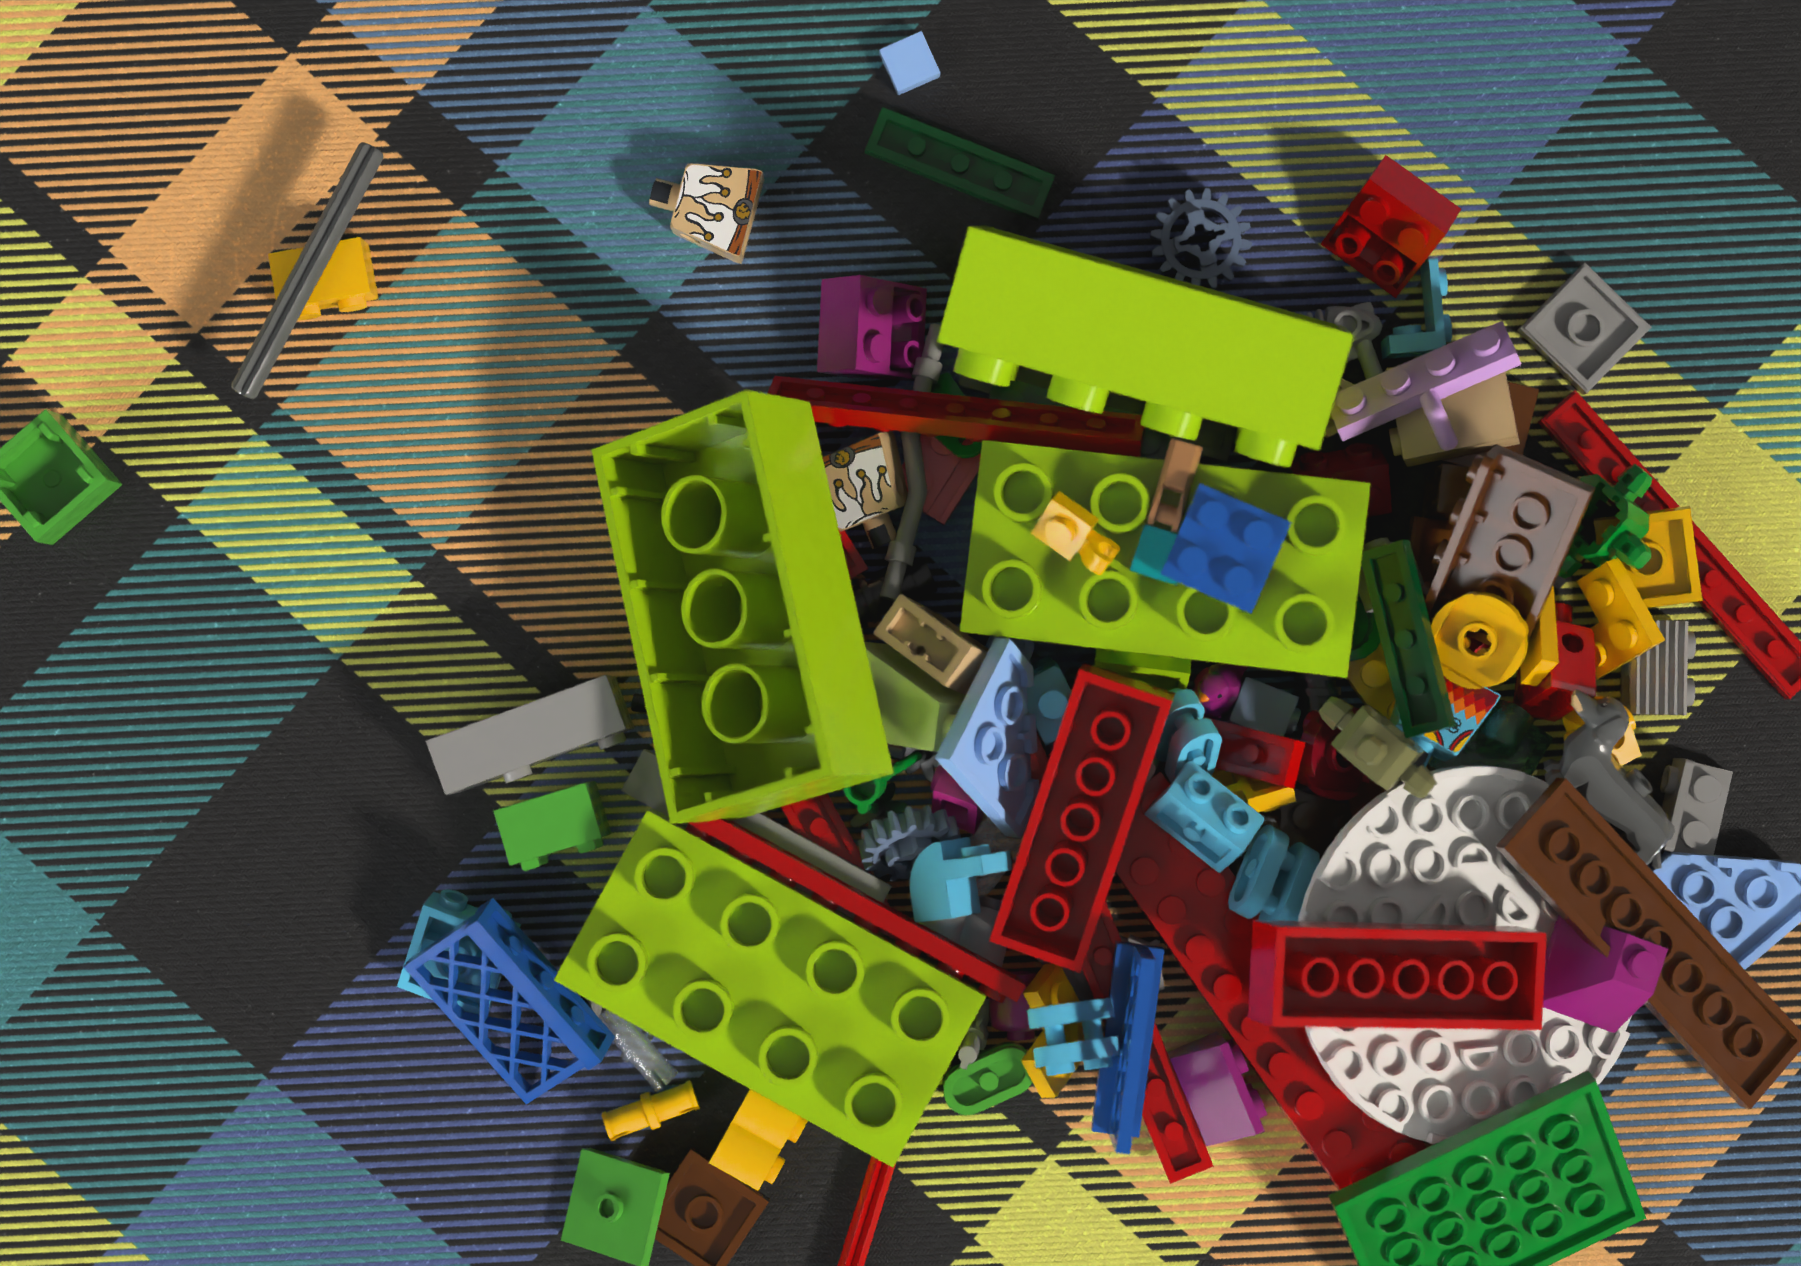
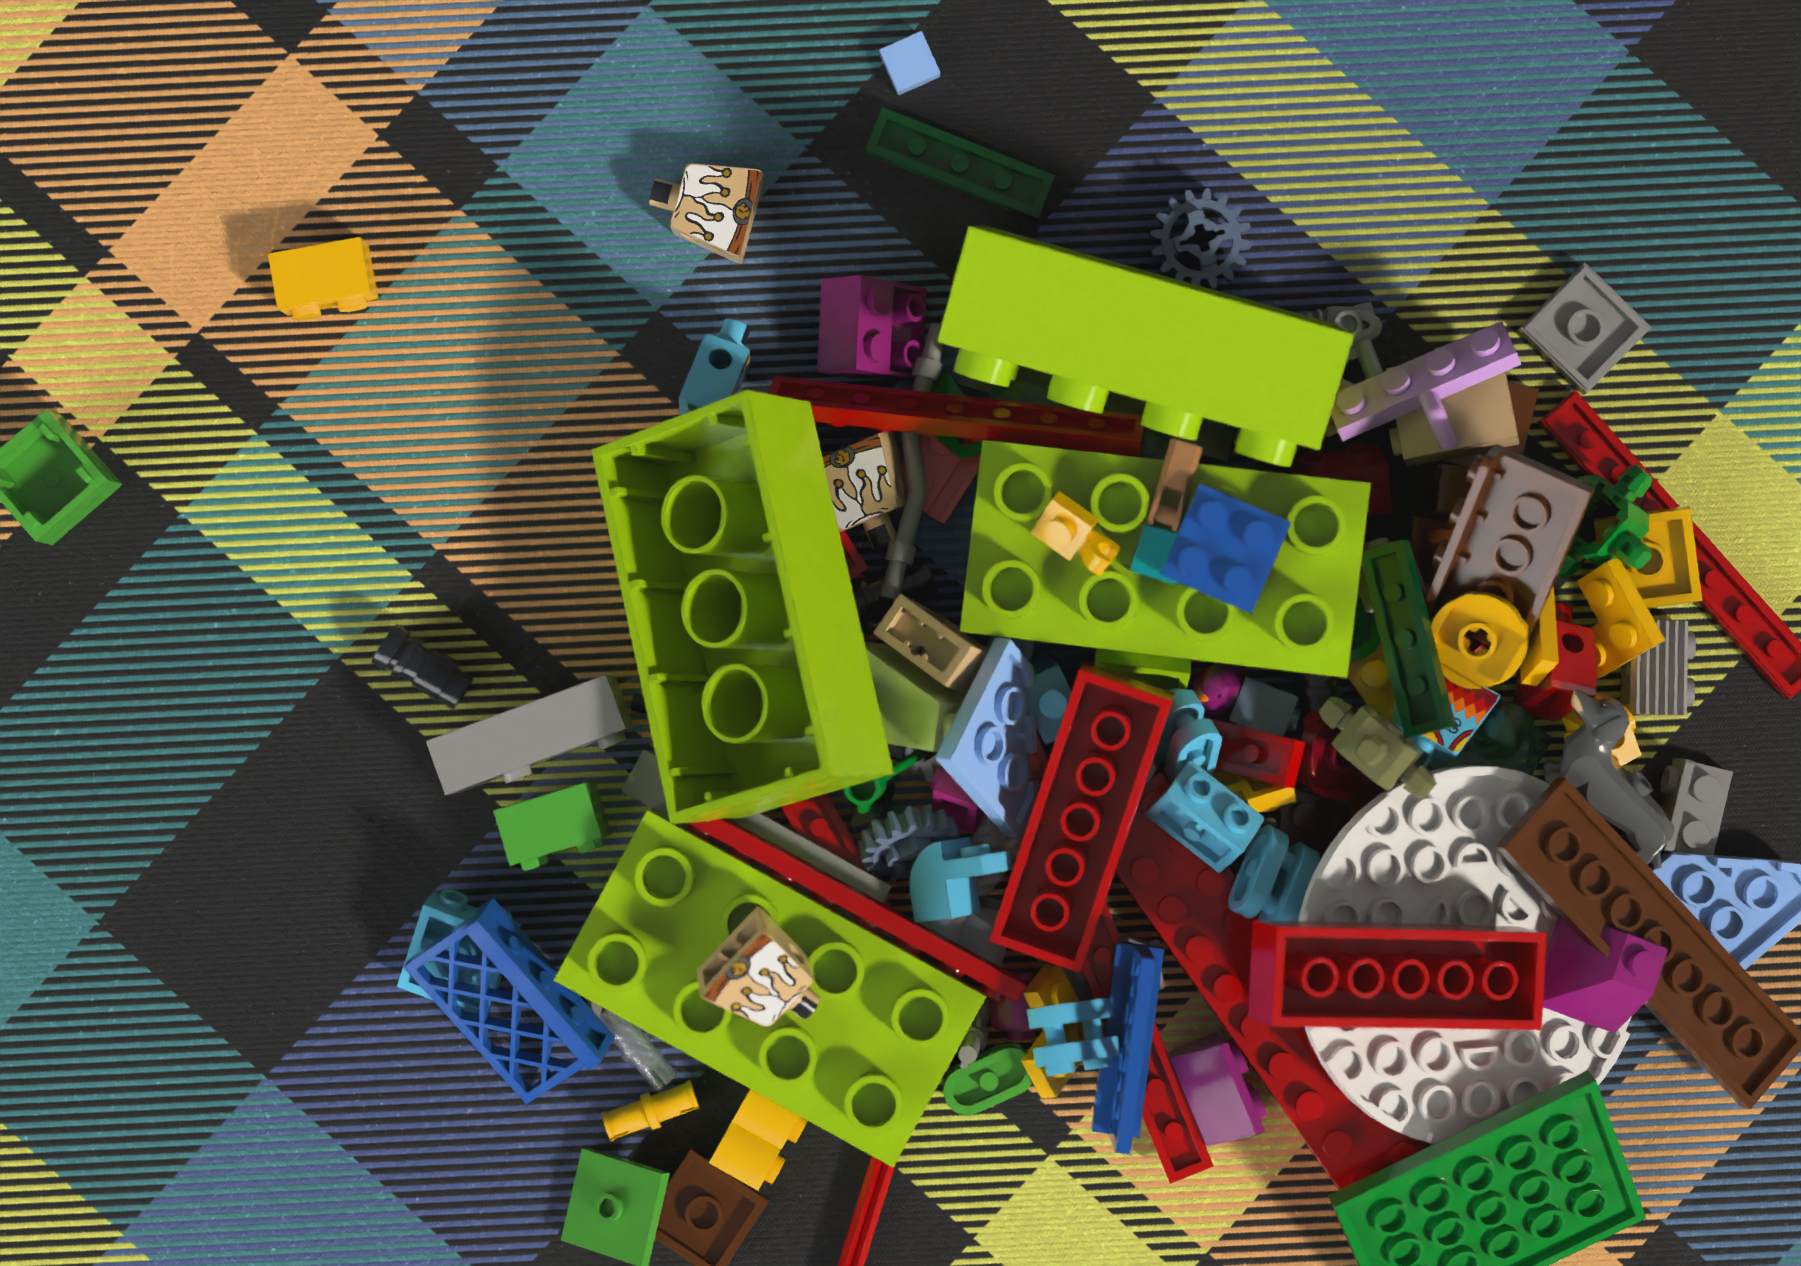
(307, 270): dark grey axle -> none
(426, 670): none -> black axle
(707, 383): none -> medium azure torso
(759, 973): none -> torso
(1391, 226): red slope -> none
(1409, 340): medium azure bracket -> none

